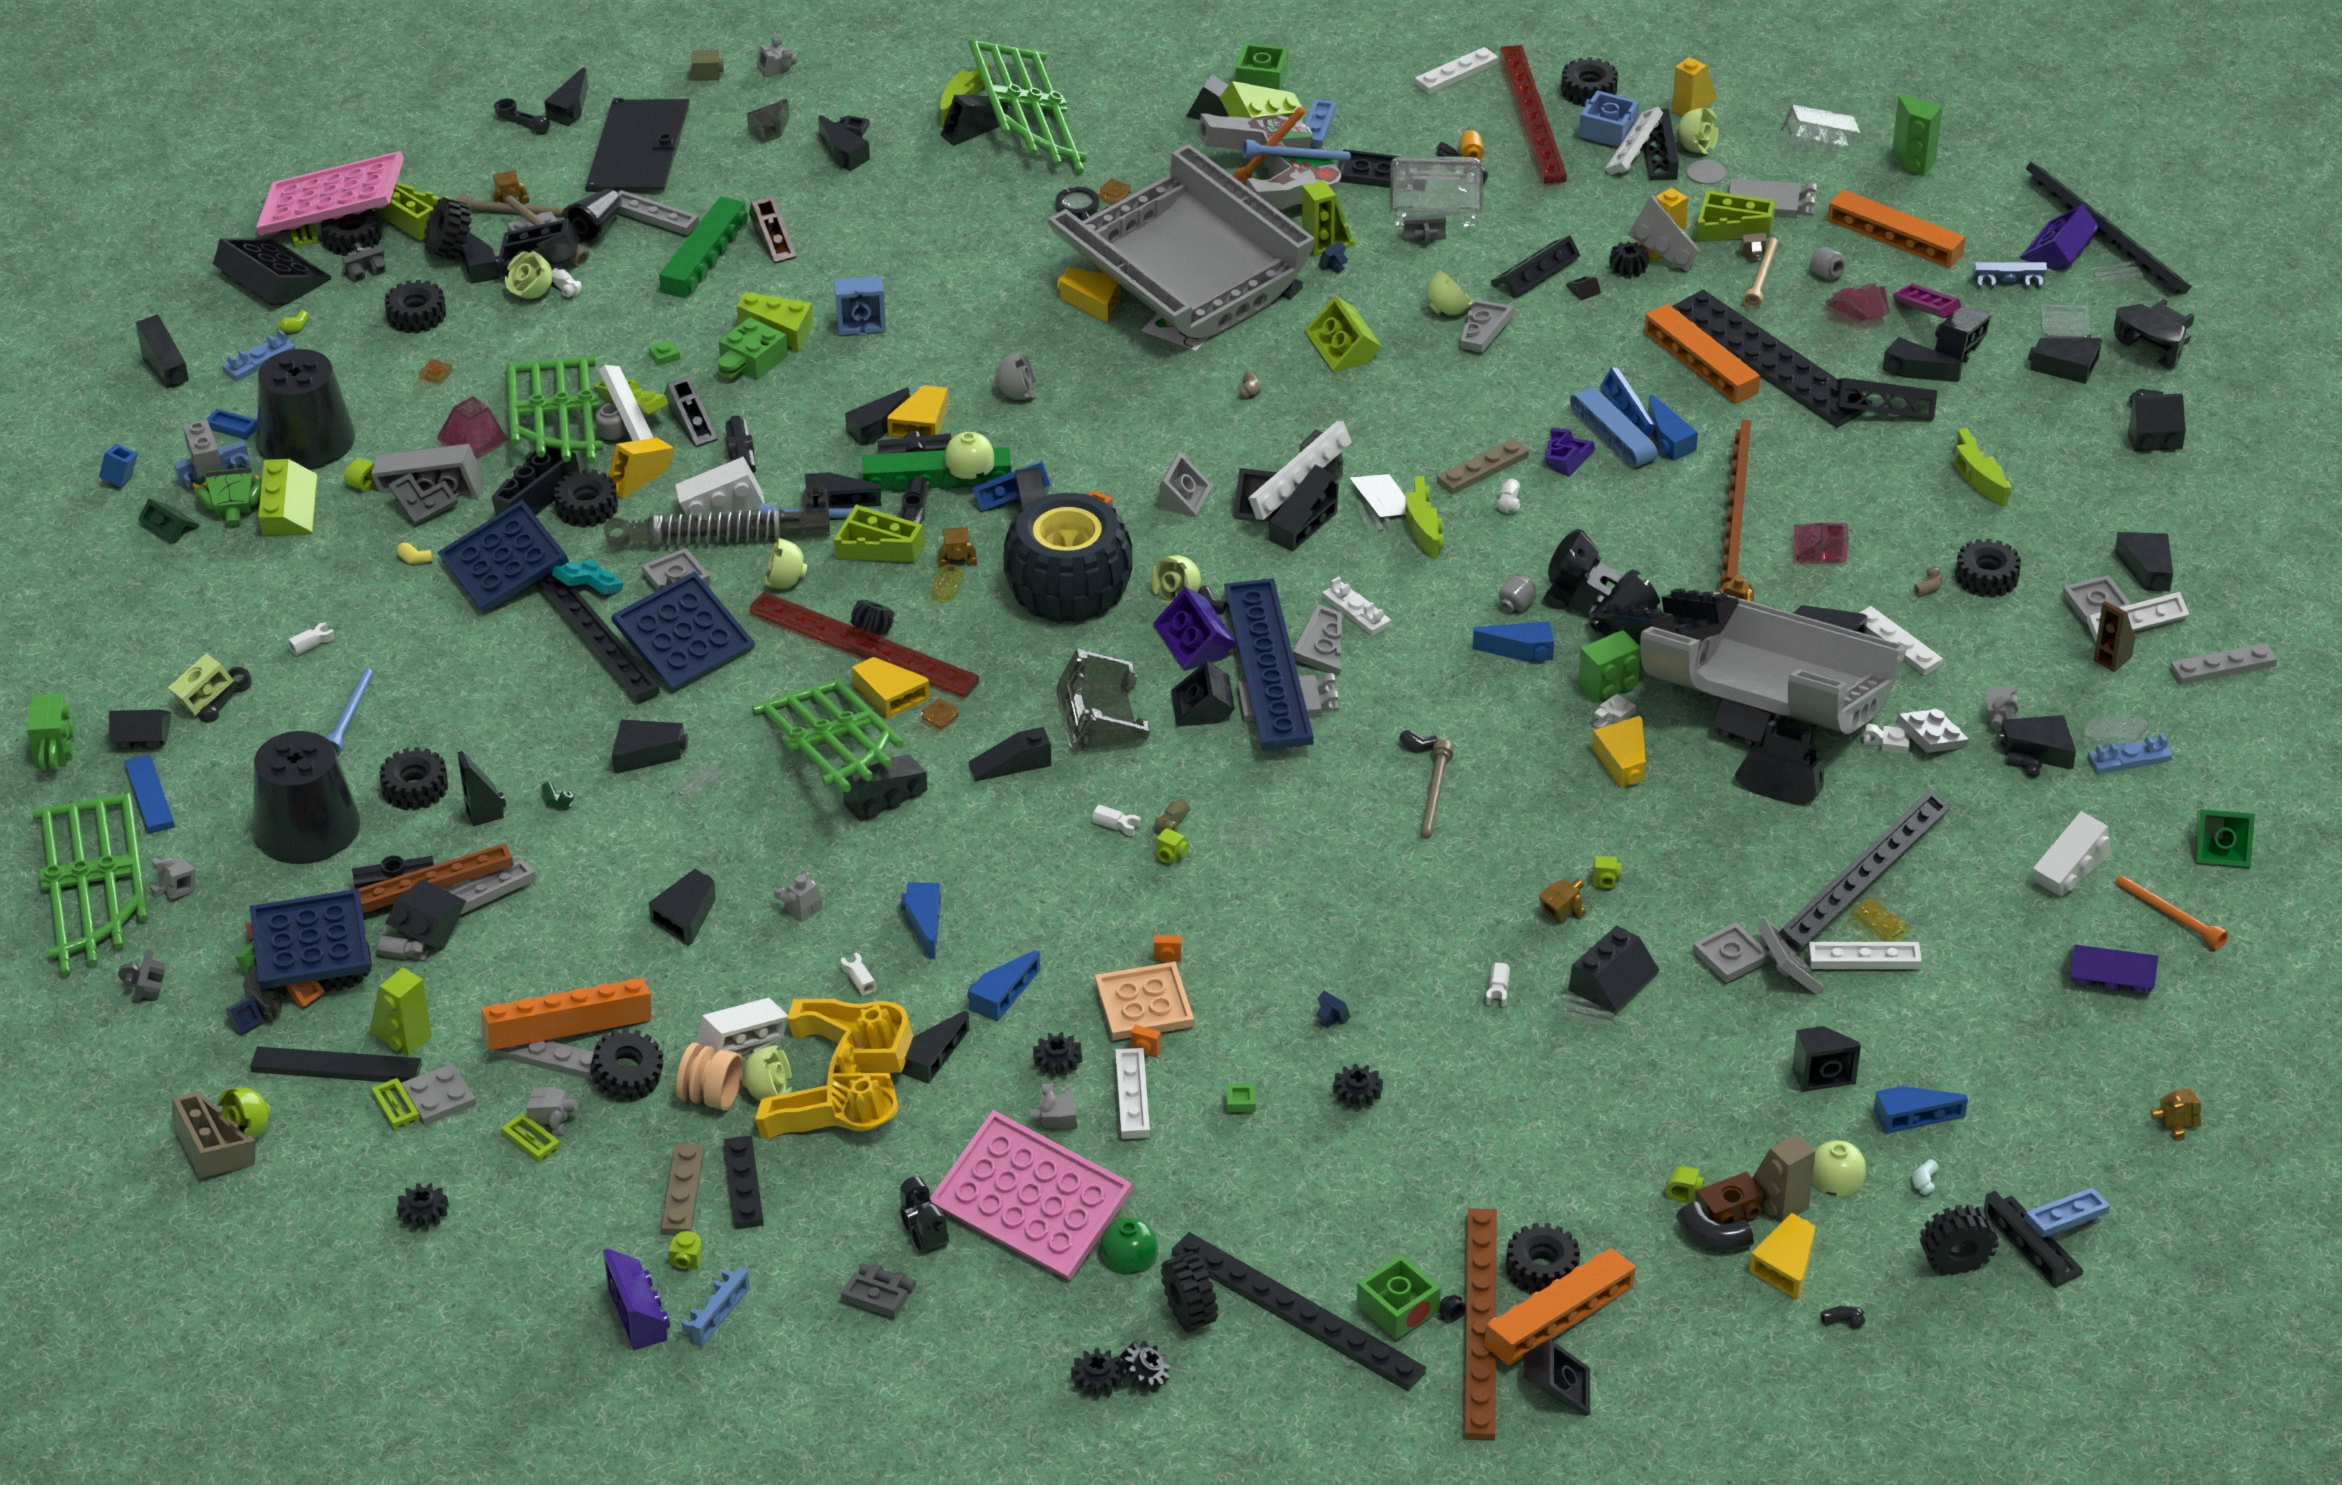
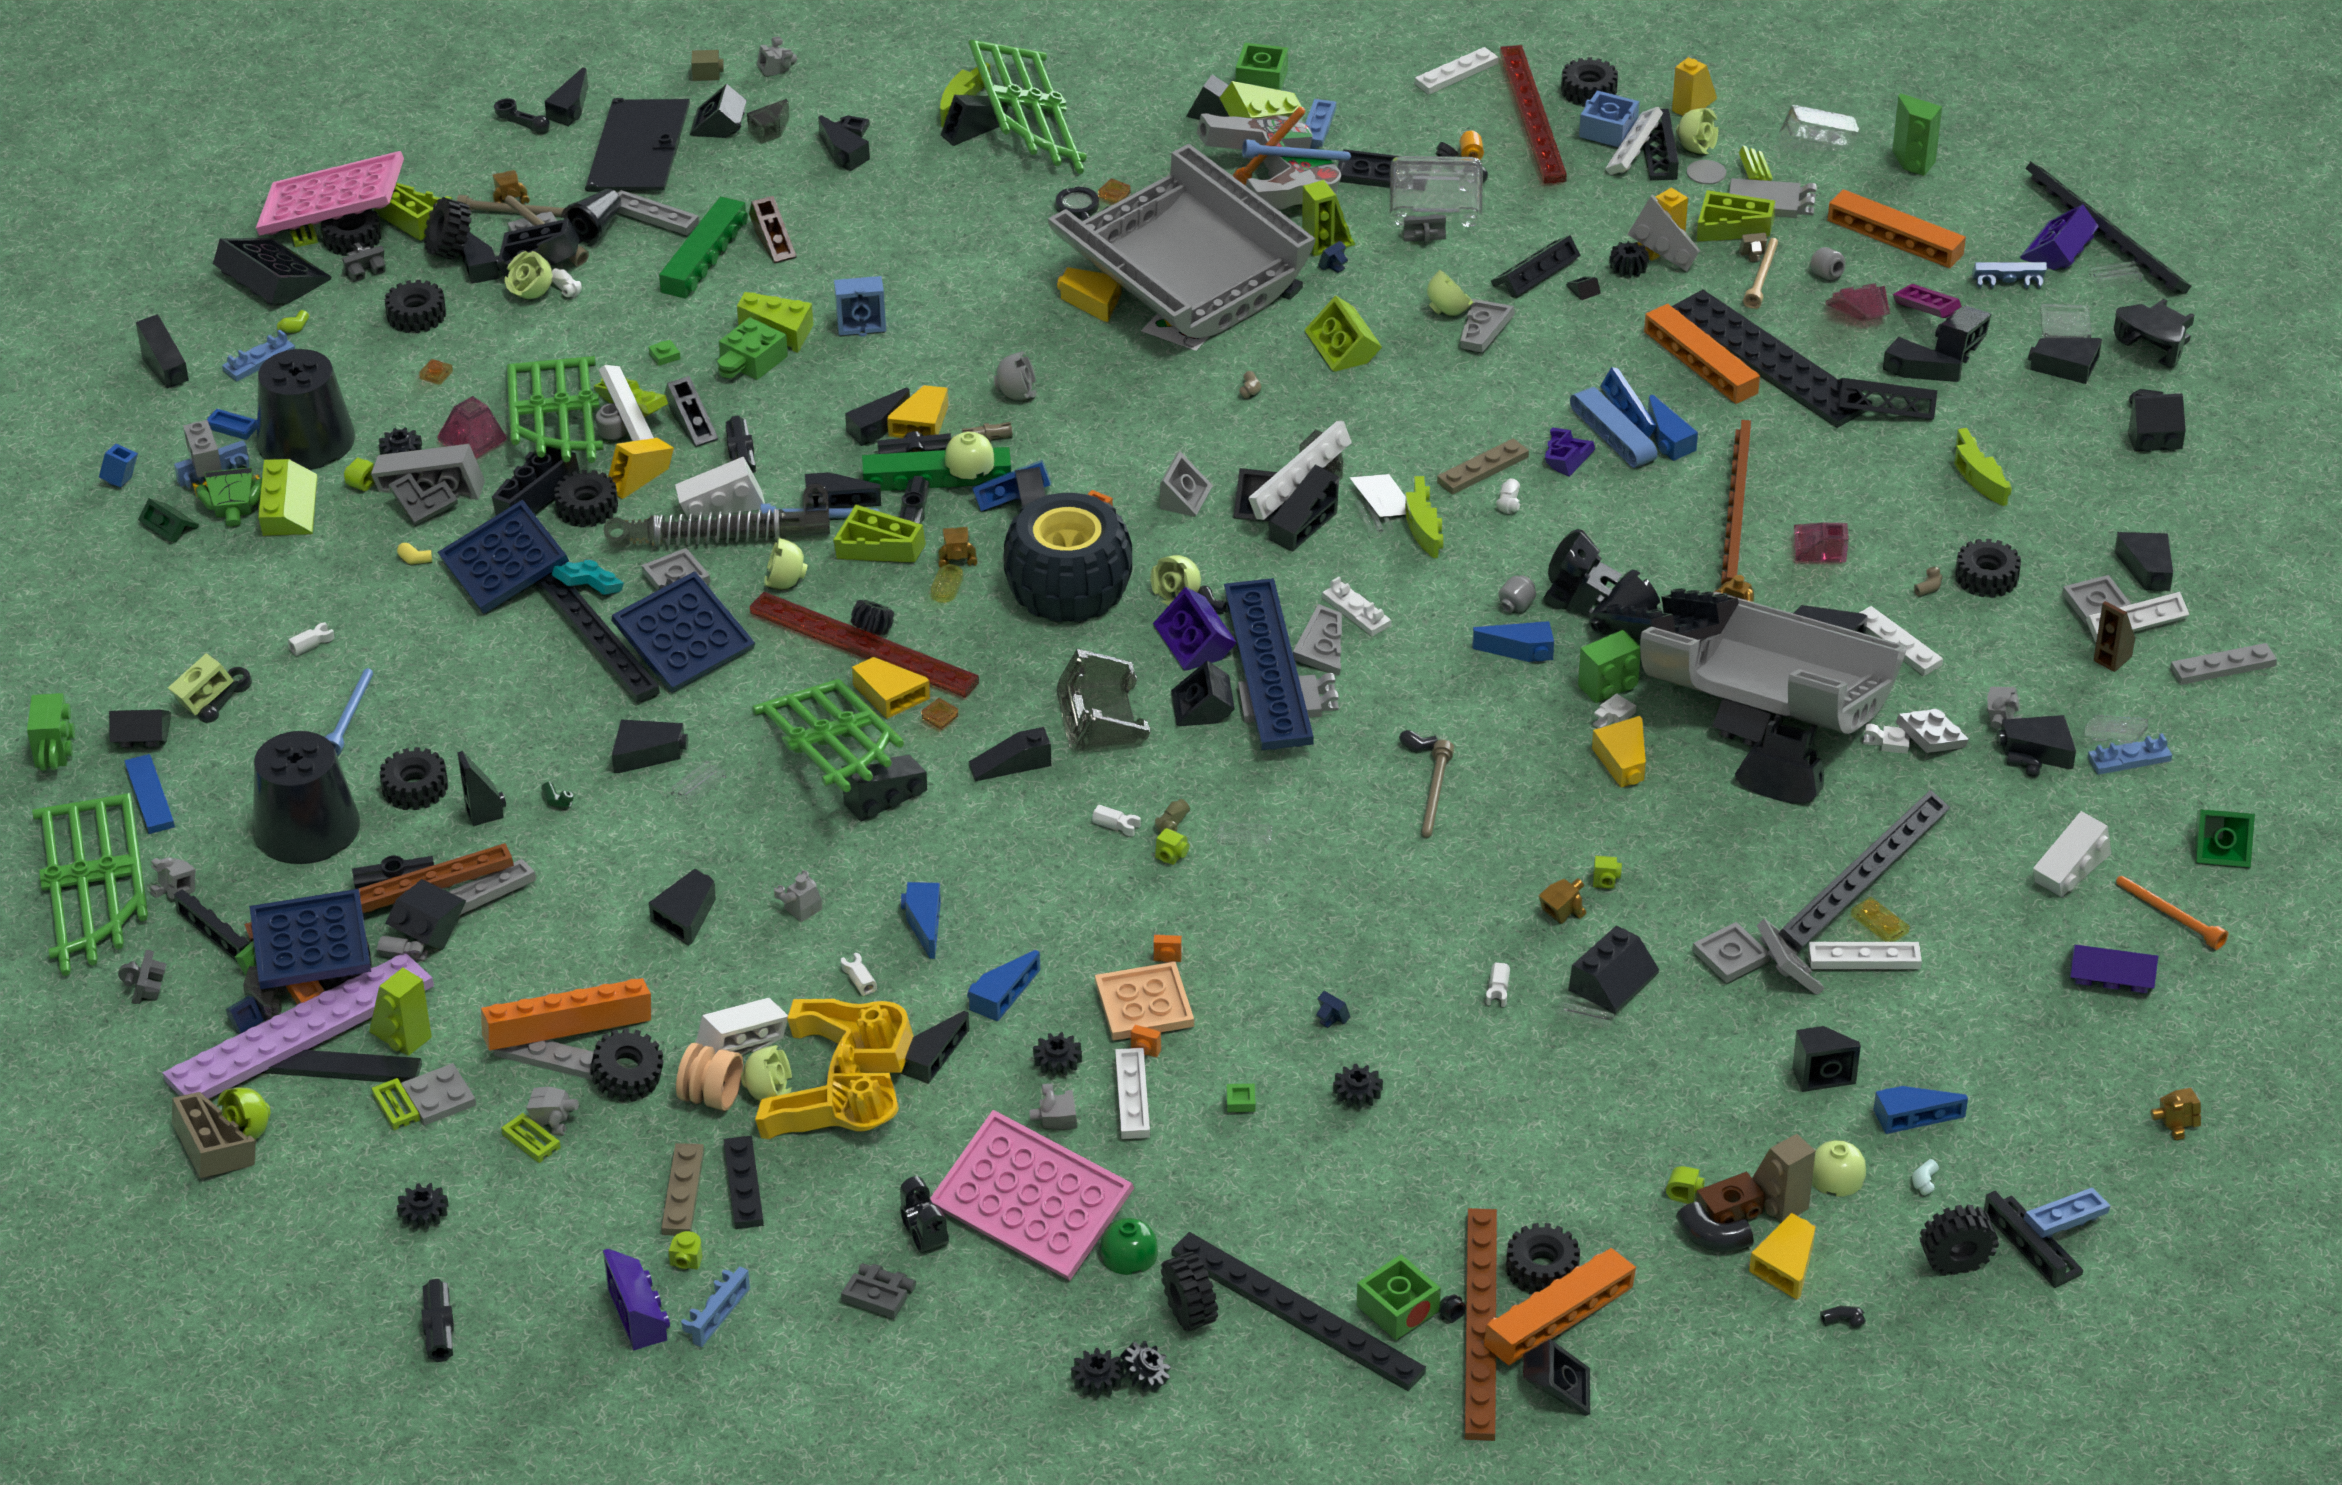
(208, 924): none -> black plate
(287, 1033): none -> lavender plate
(399, 441): none -> black gear
(437, 1320): none -> black piece
(719, 114): none -> black slope
(992, 431): none -> dark tan pin
(1755, 164): none -> lime tile

